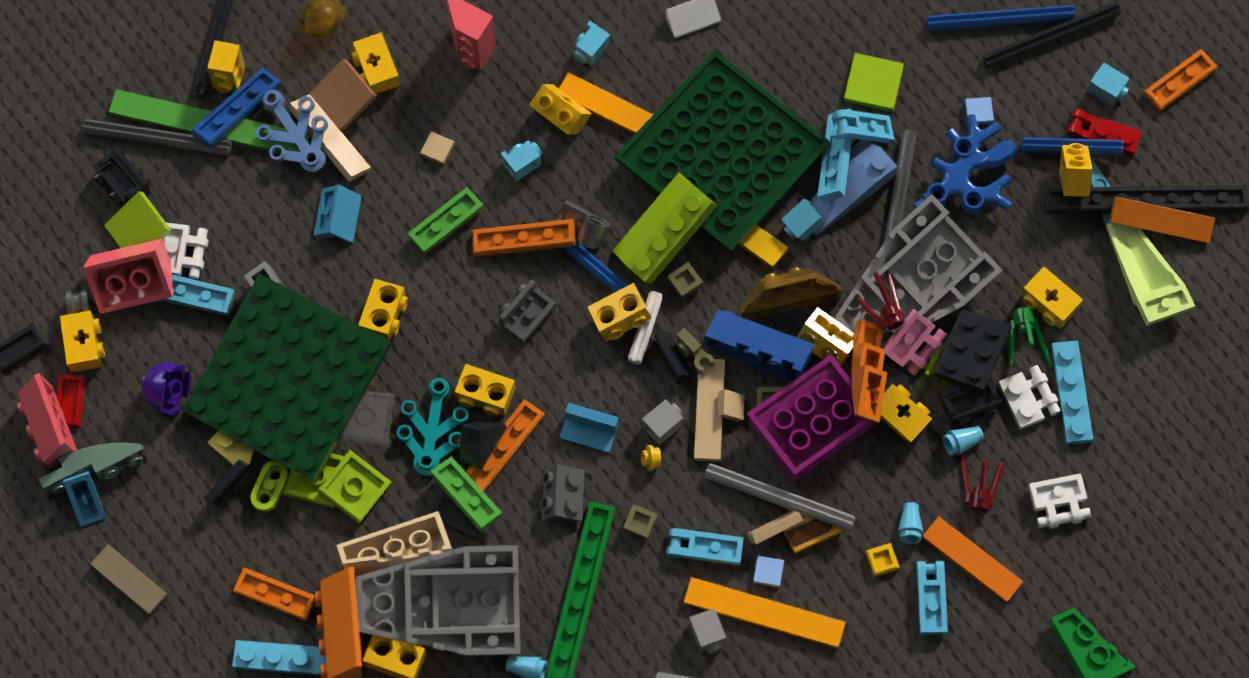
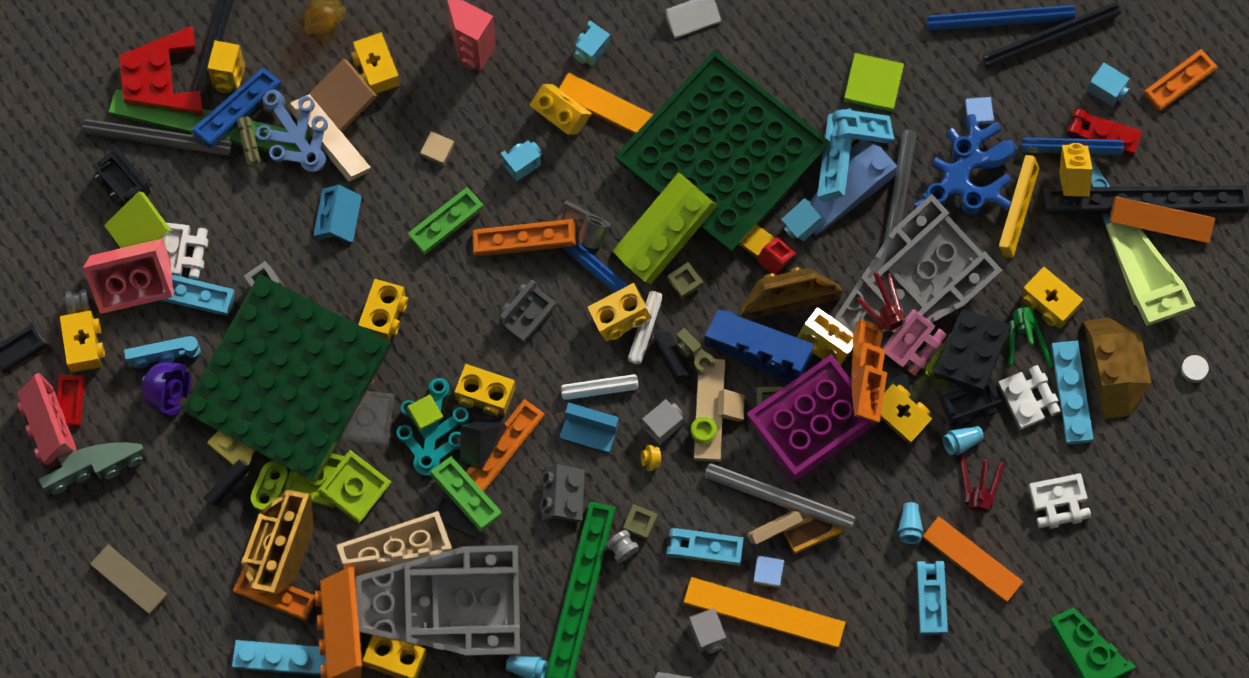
(84, 498): dark azure slope -> none
(148, 74): none -> red wing
(163, 352): none -> medium azure plate
(248, 141): none -> olive axle
(279, 542): none -> pearl gold wedge
(424, 412): none -> lime tile
(599, 387): none -> white axle
(622, 546): none -> light grey wheel
(703, 430): none -> lime tile
(775, 255): none -> red slope
(882, 560): yellow tile -> none
(1019, 206): none -> yellow tile
(1117, 366): none -> pearl gold wedge
(1194, 368): none -> white tile

